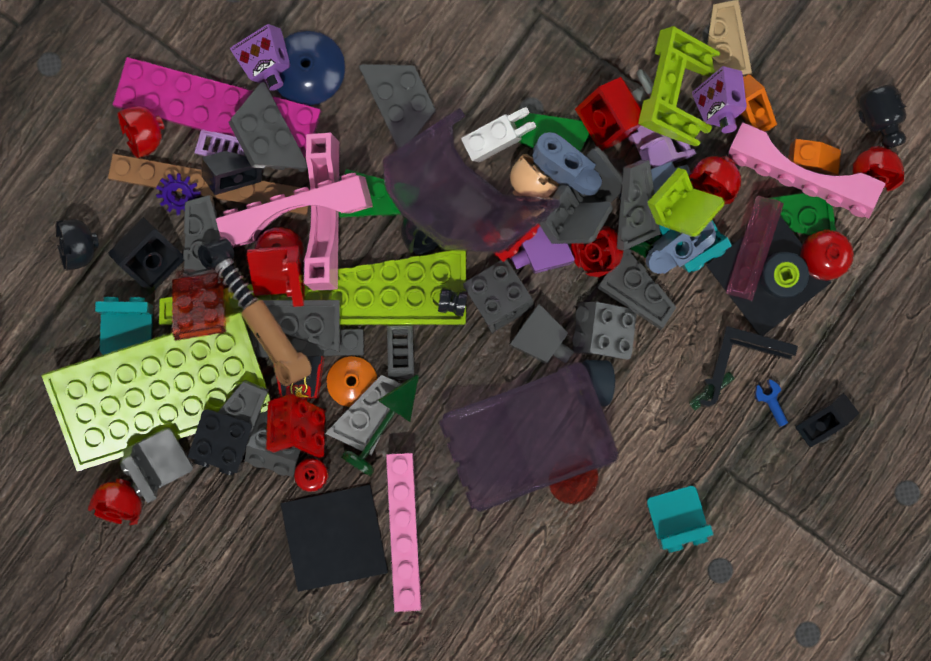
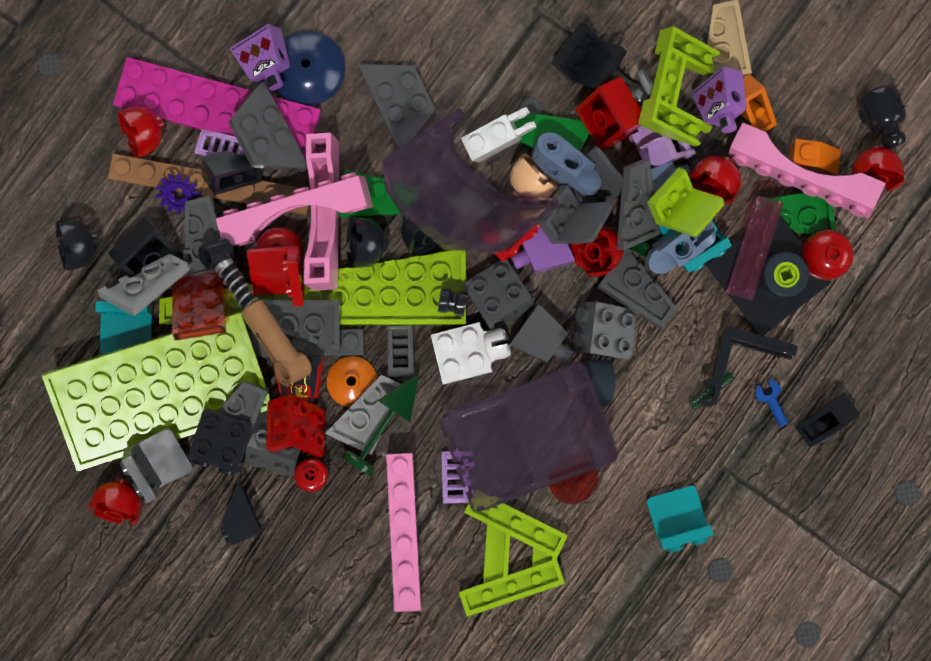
(140, 290): none -> light grey wing
(240, 518): none -> black slope
(334, 538): black piece -> none
(365, 242): none -> black cylinder
(445, 477): none -> lavender slope
(468, 351): none -> white plate
(497, 584): none -> lime plate
(588, 59): none -> black bracket

